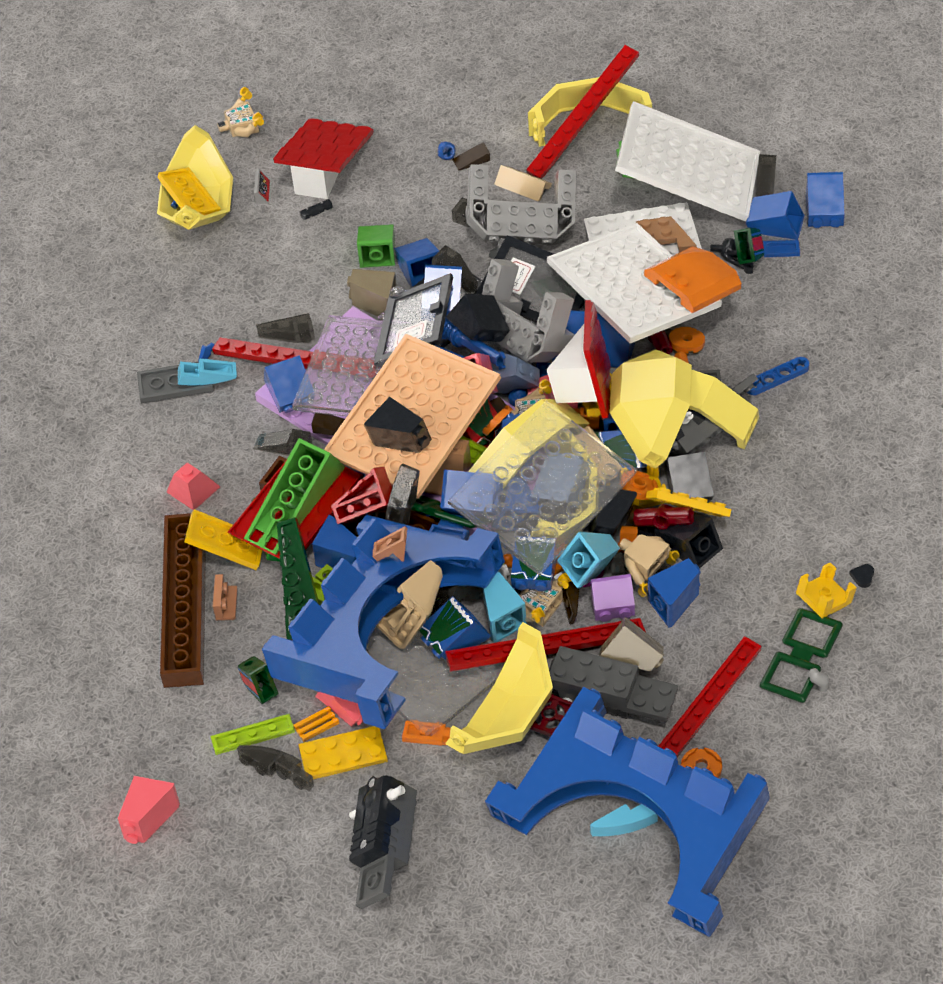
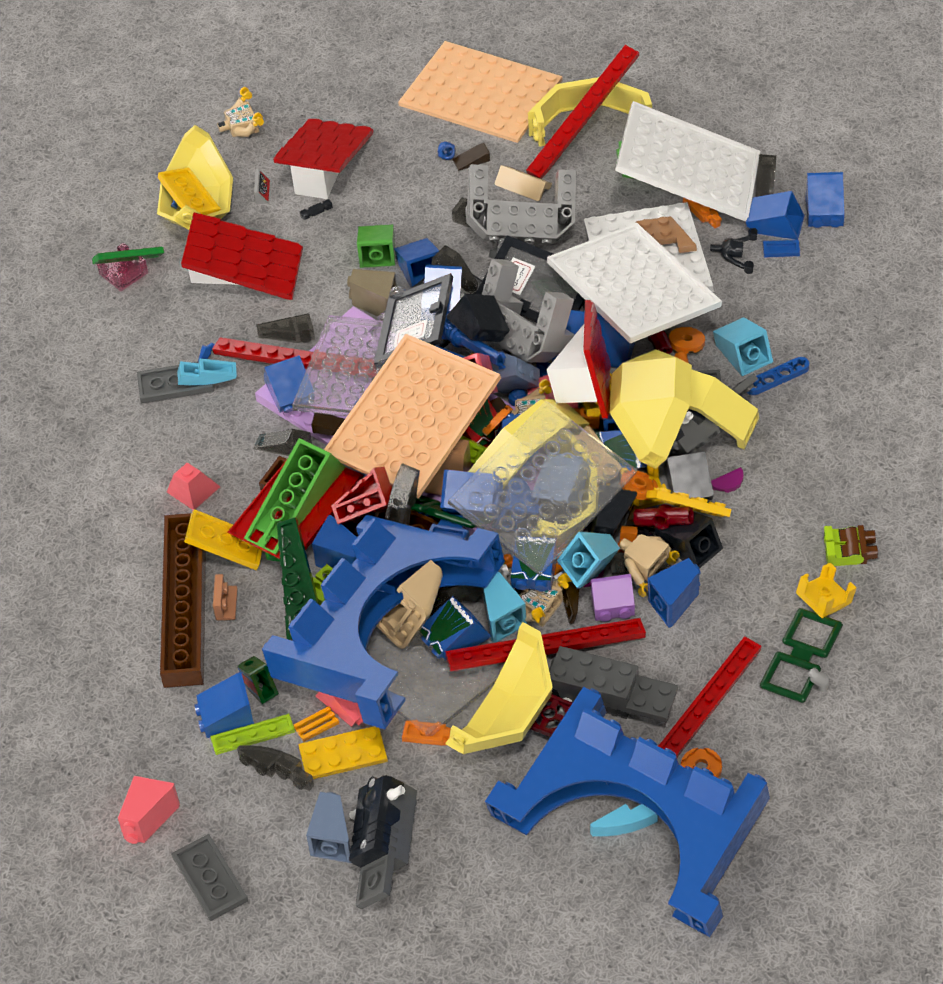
(123, 273): none -> clear pink panel
(127, 255): none -> green tile
(209, 877): none -> dark grey plate
(224, 706): none -> blue slope
(240, 256): none -> red piece
(328, 830): none -> sand blue slope
(391, 544): nougat slope -> none
(397, 428): black slope -> none
(479, 91): none -> light nougat plate
(633, 646): slope -> none
(695, 277): orange wedge -> none
(704, 213): none -> orange hinge
(728, 482): none -> magenta tile
(744, 345): none -> medium azure slope
(748, 245): dark green torso -> none
(849, 546): none -> hips
(862, 575): black tile -> none

